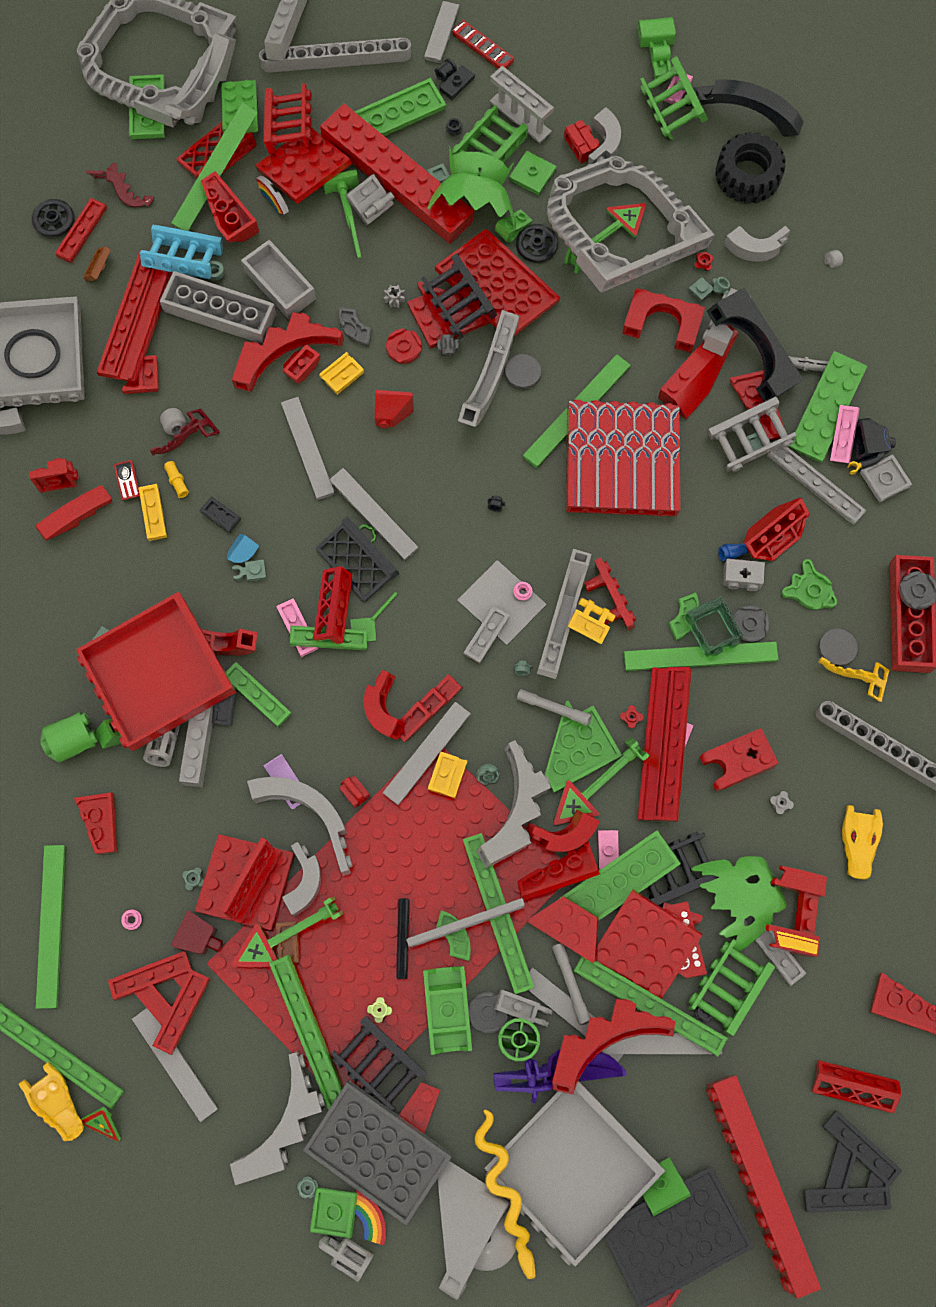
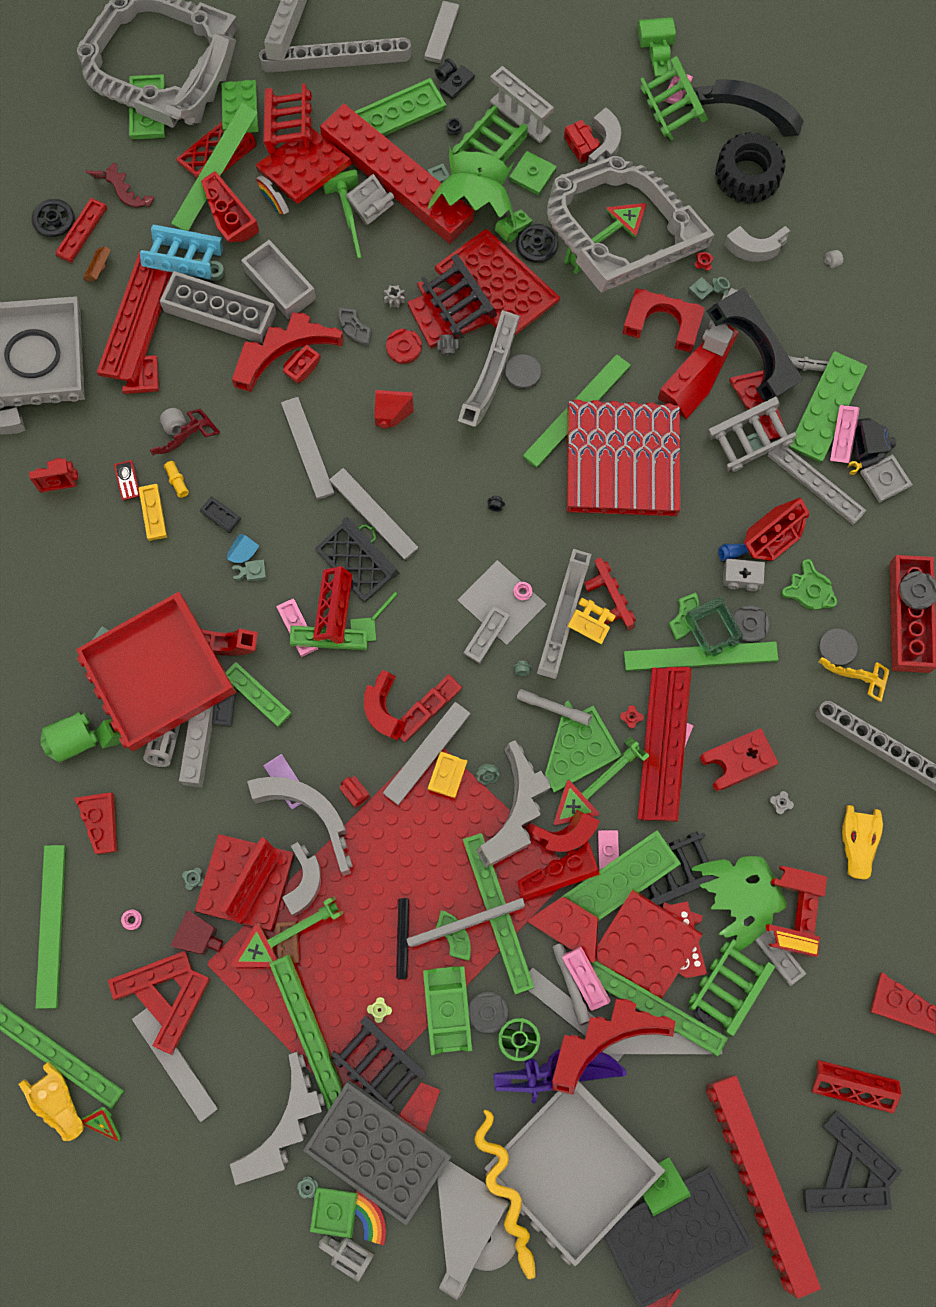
(71, 513): red slope -> none
(341, 373): yellow plate -> none
(482, 45): tile -> none
(520, 1007): light grey hinge -> none
(586, 978): none -> bright pink plate

